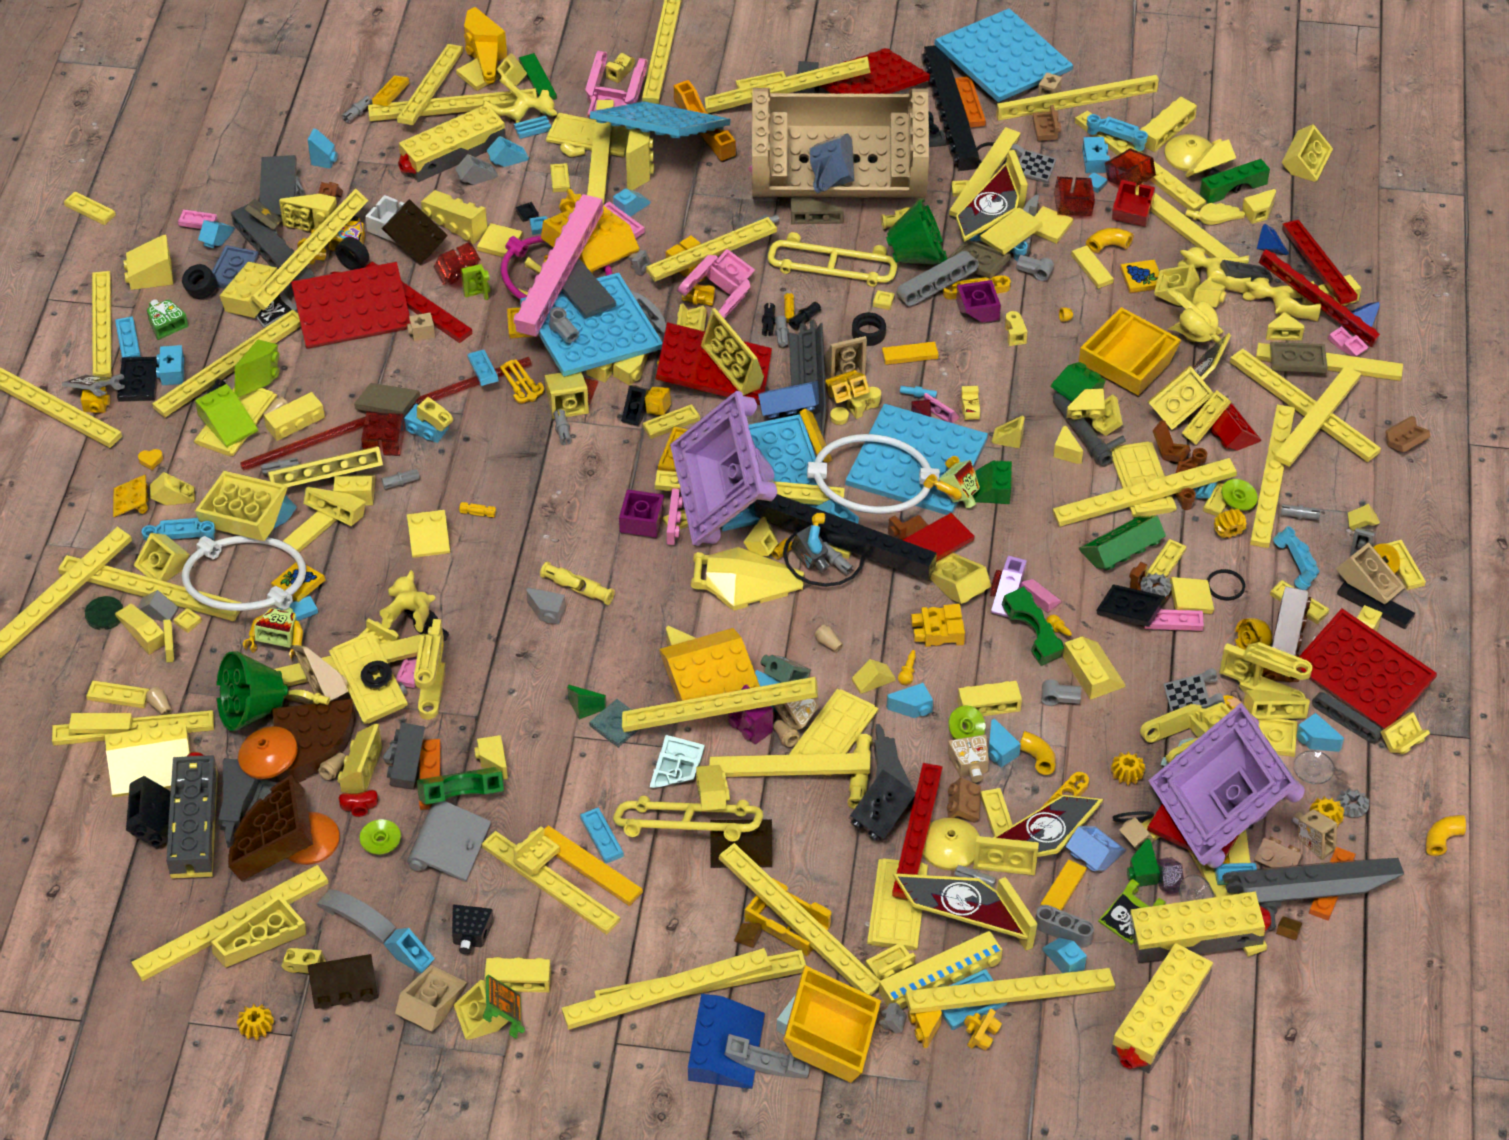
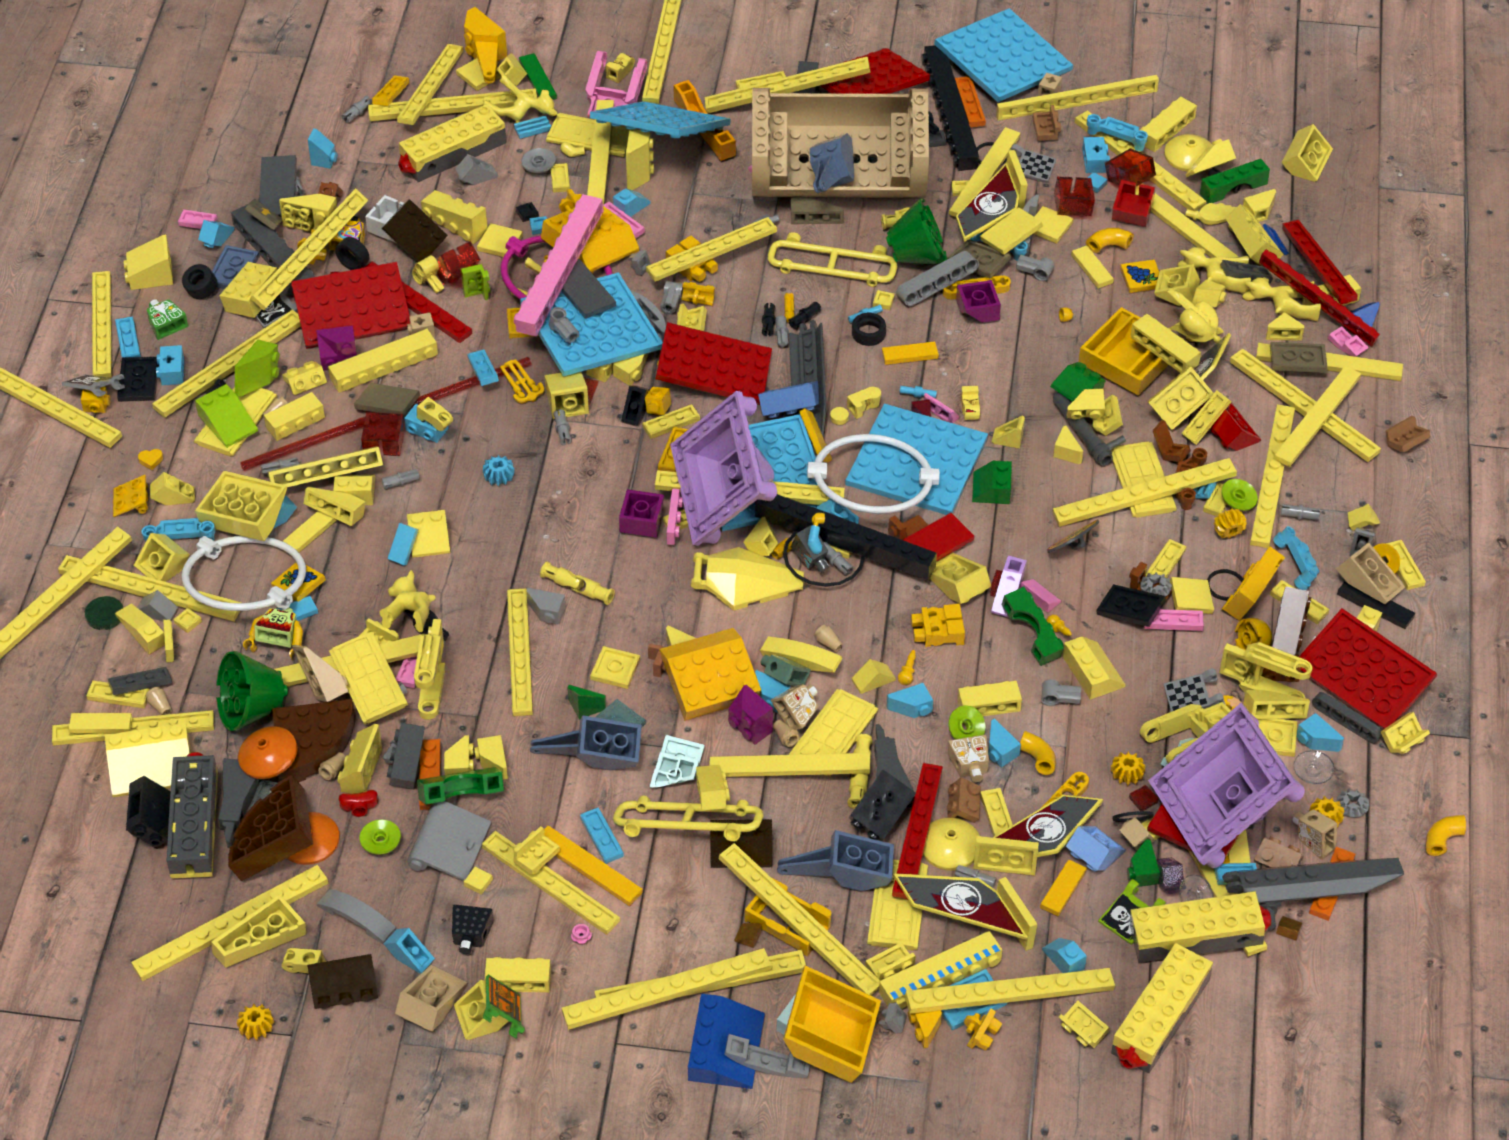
(89, 208): light yellow tile -> none
(139, 680): none -> dark grey tile
(305, 377): none -> light yellow bracket
(307, 697): light yellow animal -> none
(335, 345): none -> magenta slope
(373, 669): black gear -> none
(383, 360): none -> light yellow brick
(403, 543): none -> medium azure tile
(426, 271): none -> light yellow beam
(458, 757): none -> light yellow slope
(477, 509): yellow axle -> none
(478, 880): none -> light yellow tile
(498, 470): none -> medium azure gear
(506, 152): medium azure slope -> none
(519, 652): none -> light yellow tile
(538, 160): none -> light grey dish
(581, 929): none -> bright pink plate
(597, 743): none -> sand blue slope
(615, 667): none -> light yellow tile
(654, 654): none -> nougat bracket
(672, 294): none -> light grey piece
(719, 704): light yellow plate -> none
(726, 272): bright pink plate -> none
(731, 354): light yellow slope -> none
(805, 654): none -> light yellow slope
(841, 386): yellow hips -> none
(846, 357): tan slope -> none
(850, 859): none -> sand blue slope
(876, 309): none -> medium azure bar
(957, 482): torso -> none
(1016, 329): light yellow leg -> none
(1057, 919): light grey beam -> none
(1072, 537): none -> shield
(1085, 1024): none -> light yellow bracket
(1124, 541): green slope -> none
(1143, 798): none -> clear red tile
(1165, 343): none -> light yellow brick
(1251, 233): none -> light yellow wedge
(1254, 583): none -> yellow piece

